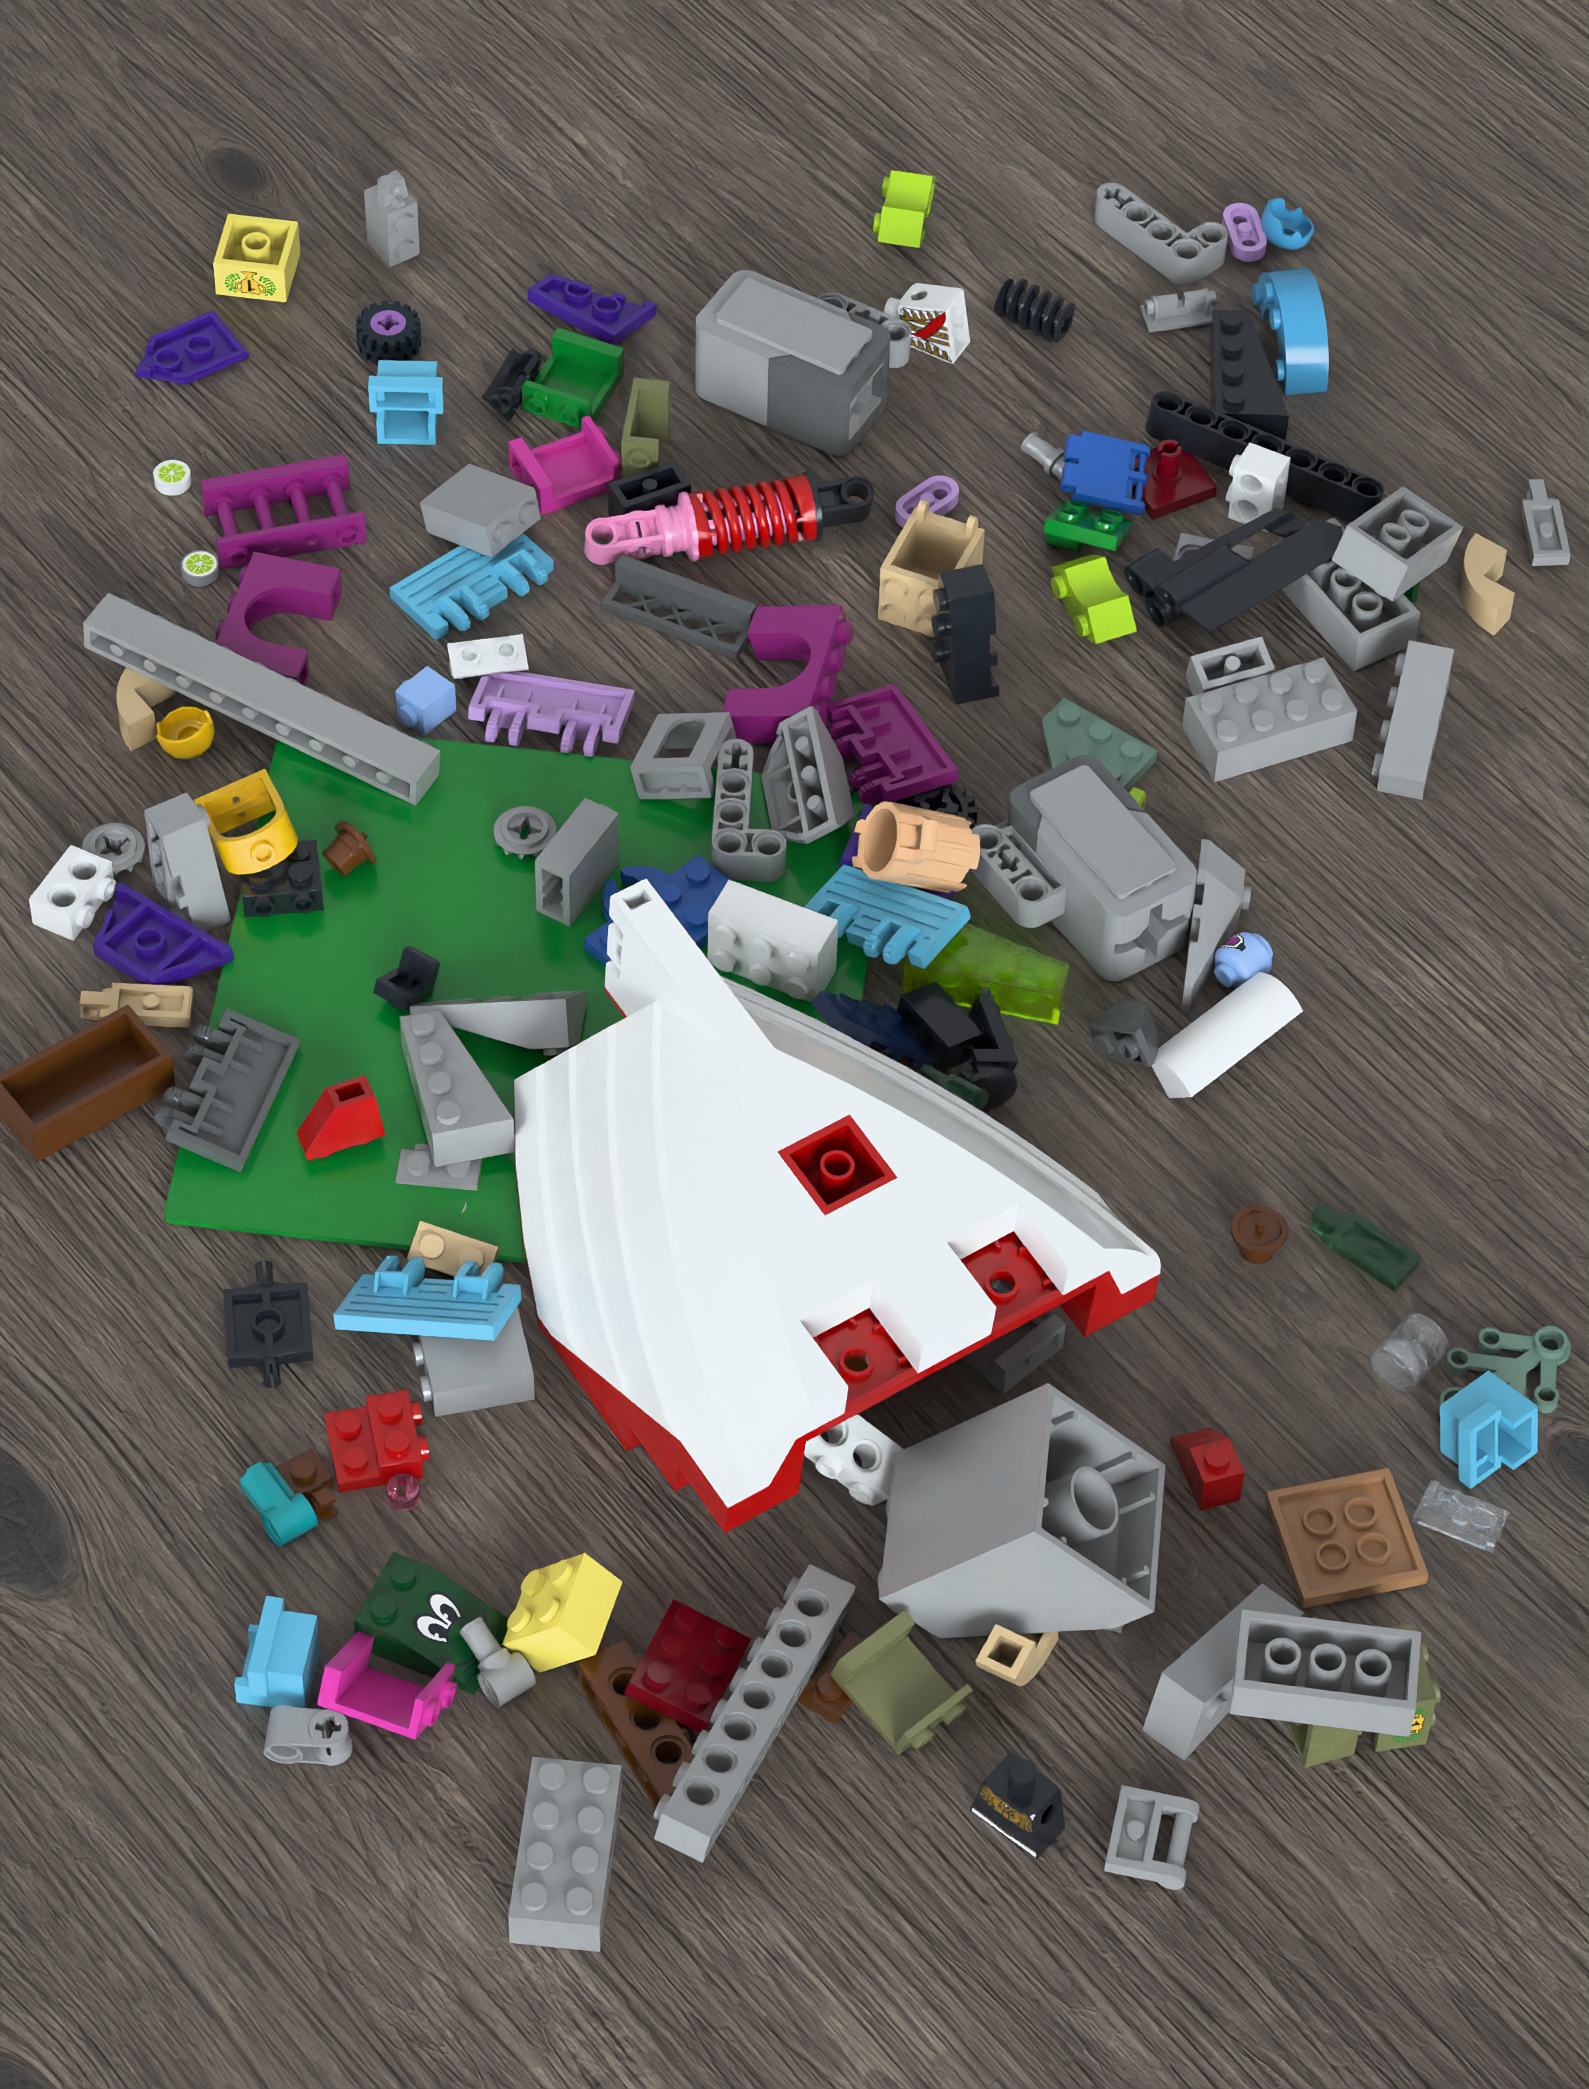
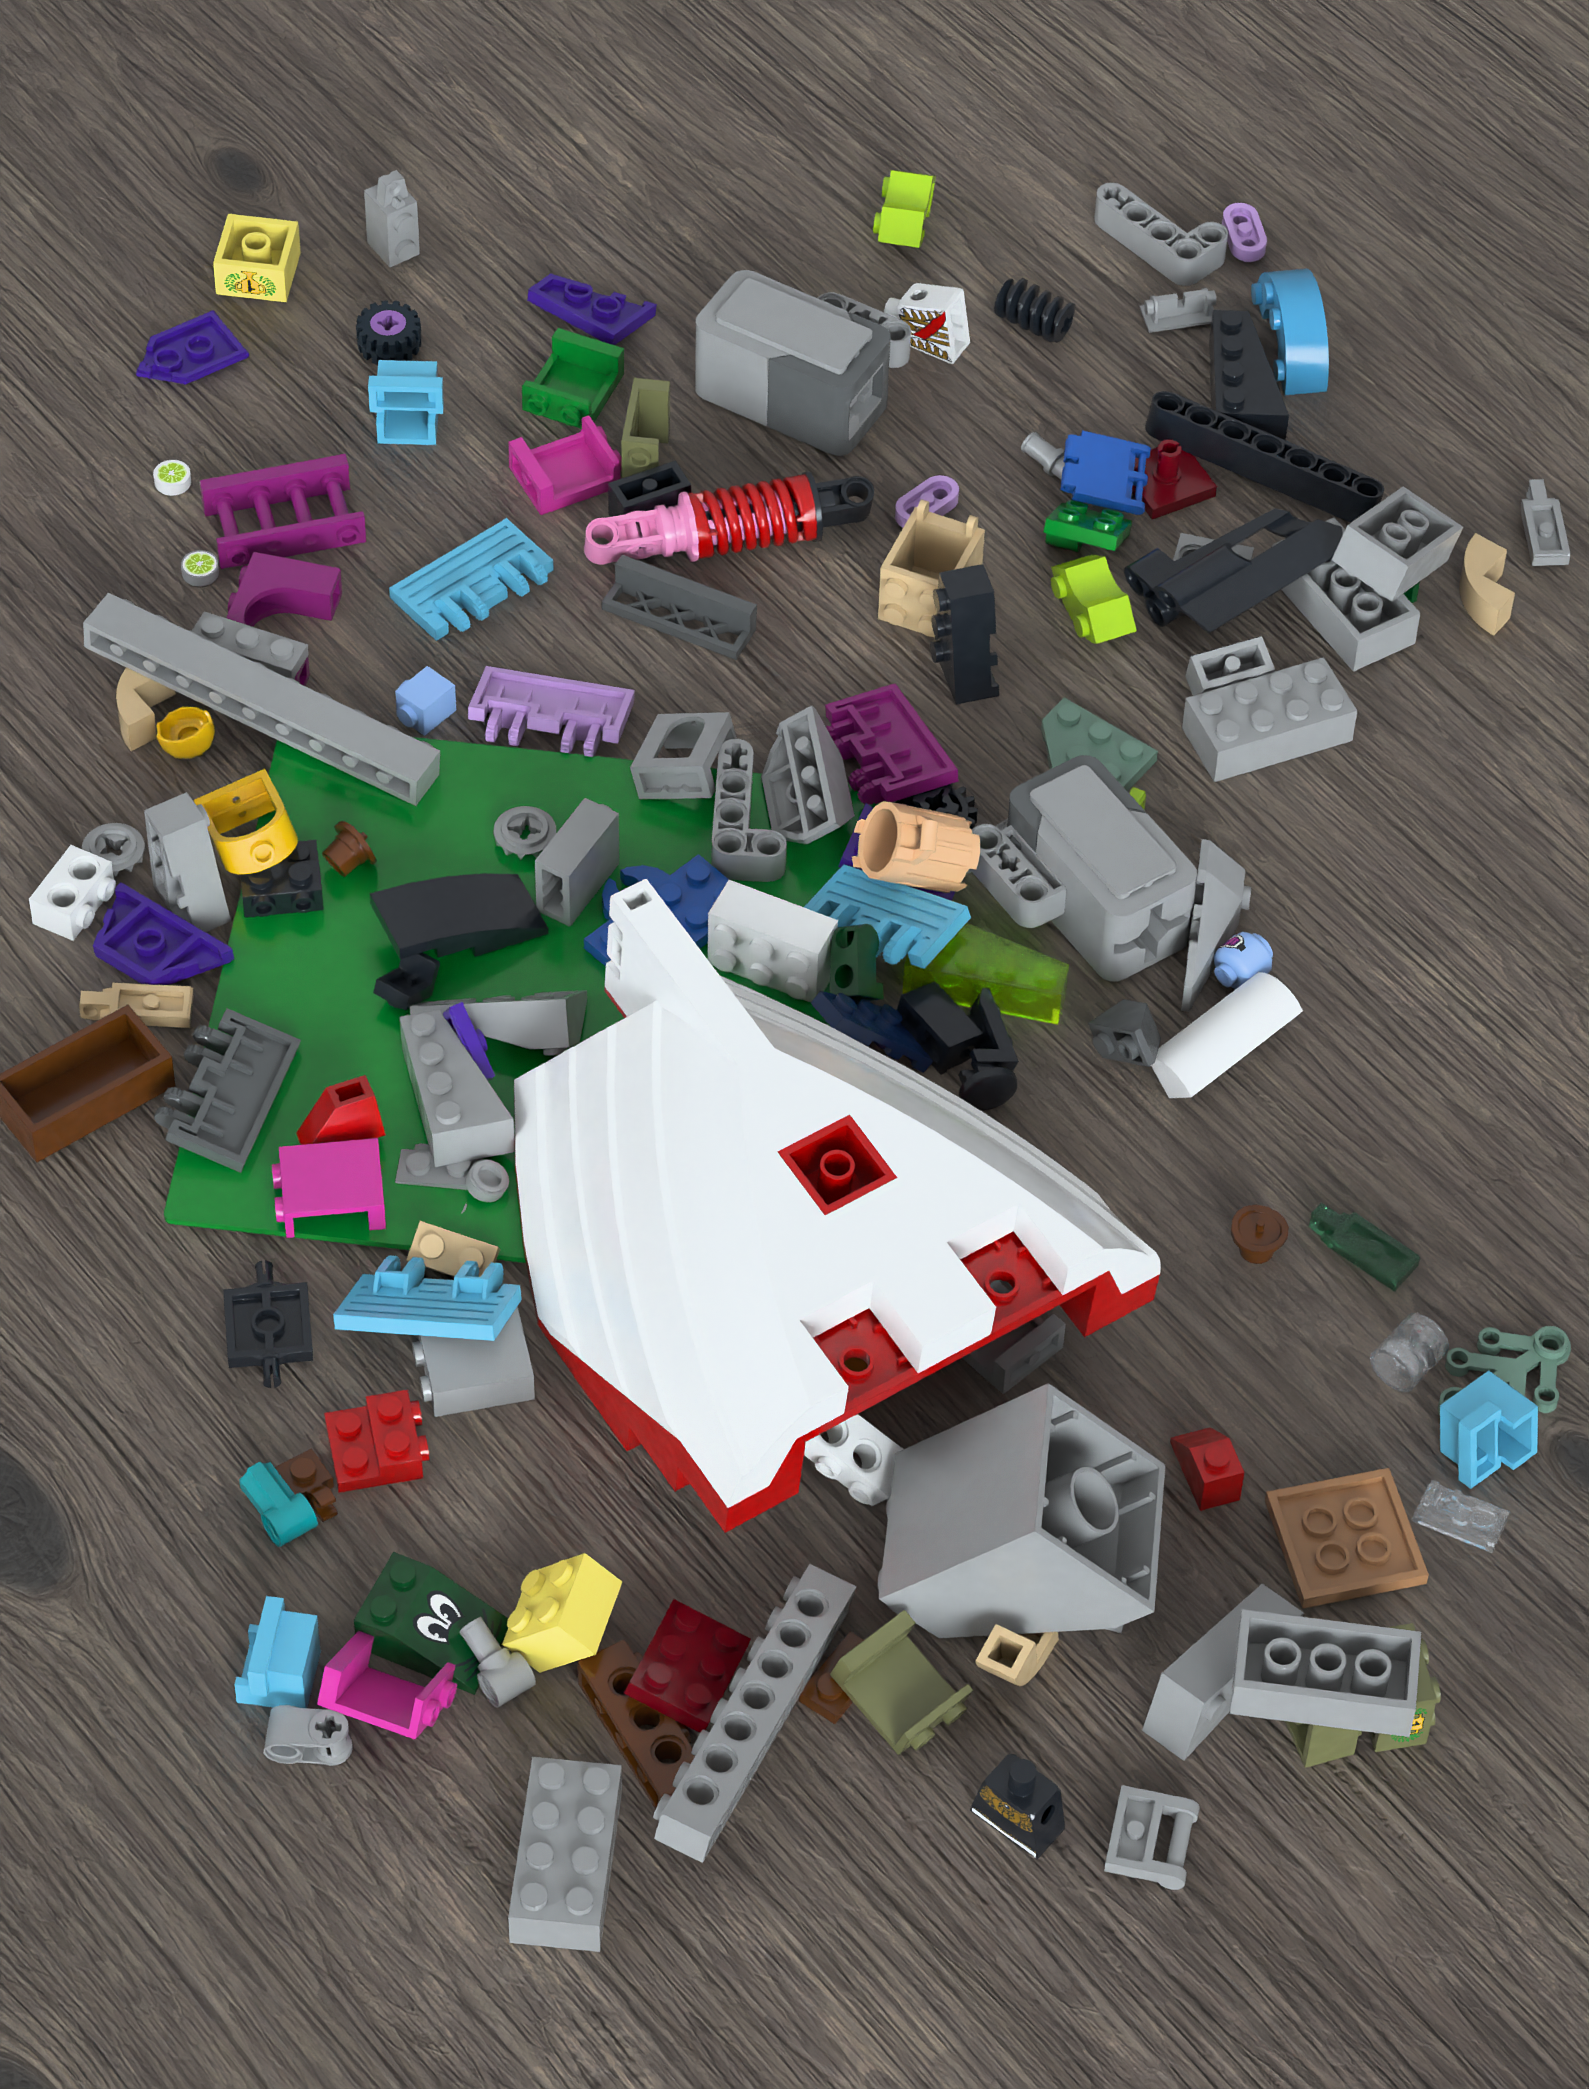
(271, 650): none -> light grey plate
(329, 1181): none -> dark pink panel
(412, 1496): clear pink hinge -> none
(458, 914): none -> black slope
(471, 1038): none -> dark purple plate
(480, 510): light grey brick -> none
(487, 656): white hinge -> none
(487, 1180): none -> light grey tile
(506, 387): black hinge -> none
(791, 633): magenta arch -> none
(855, 962): none -> dark green leg
(958, 1086): clear green axle -> none
(1257, 483): white brick -> none
(1286, 227): dark azure hair -> none
(1415, 719): light grey wedge -> none

